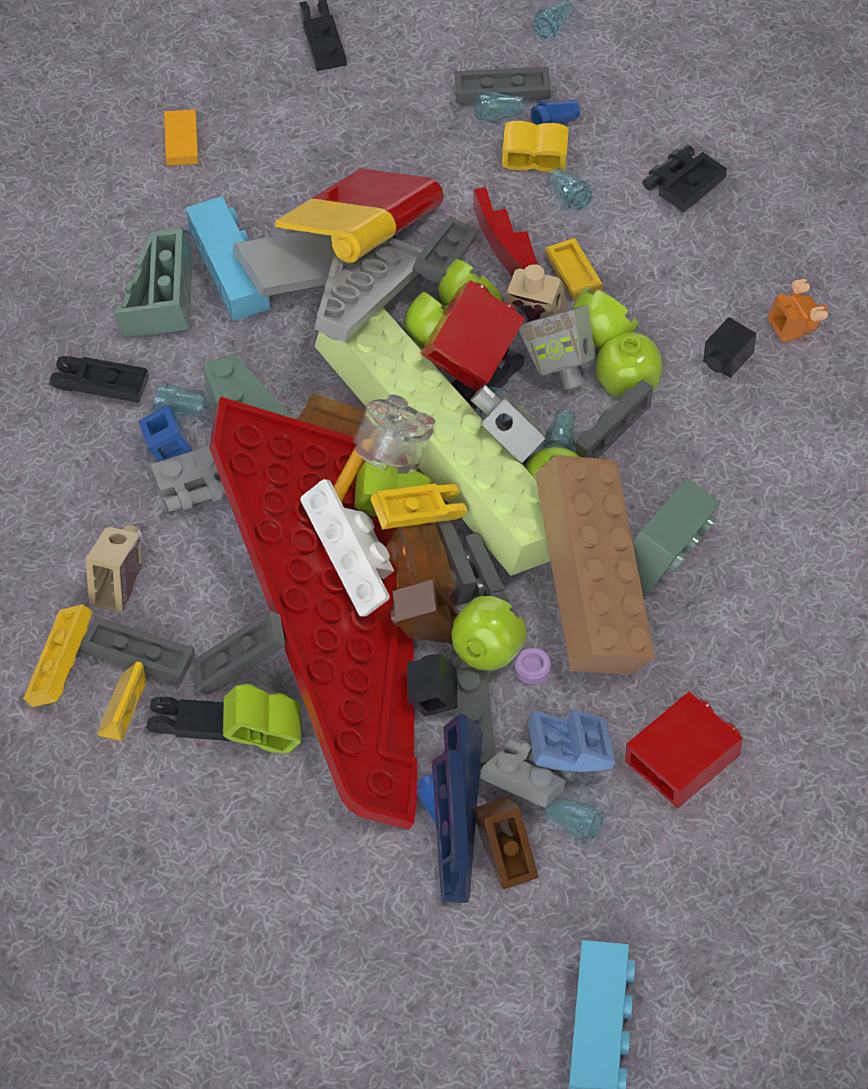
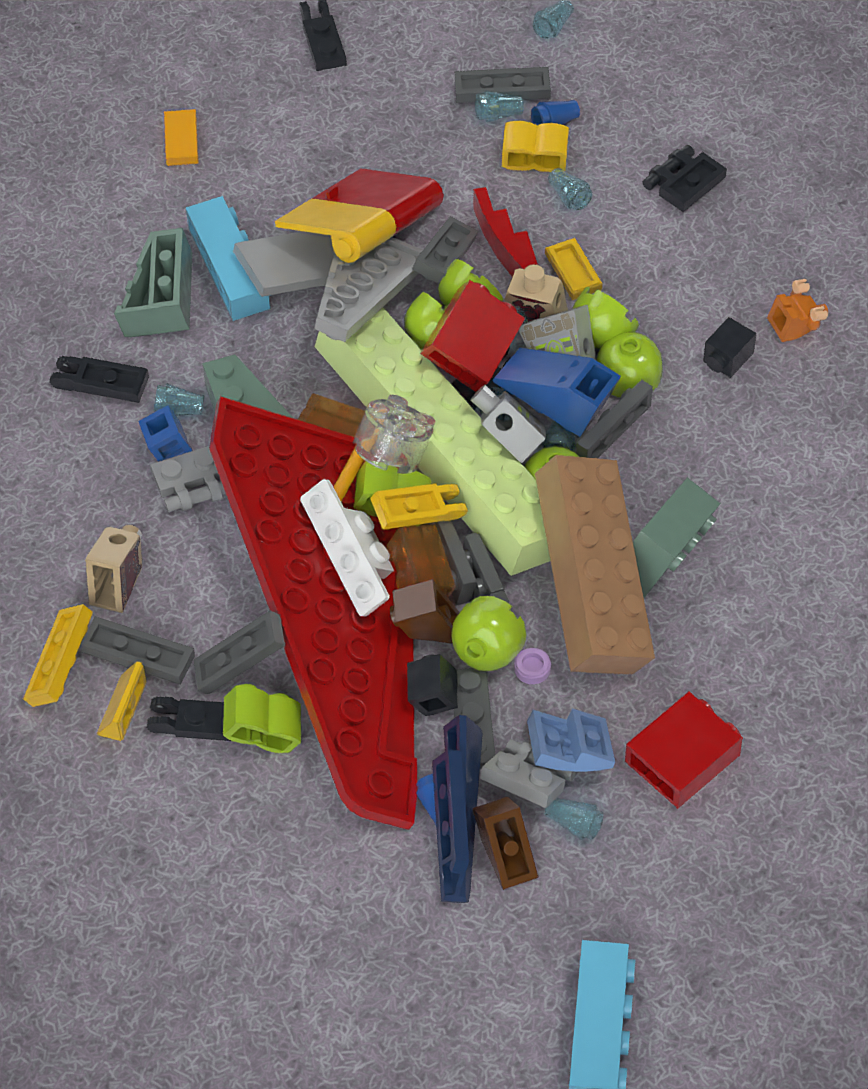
(559, 385): none -> blue slope

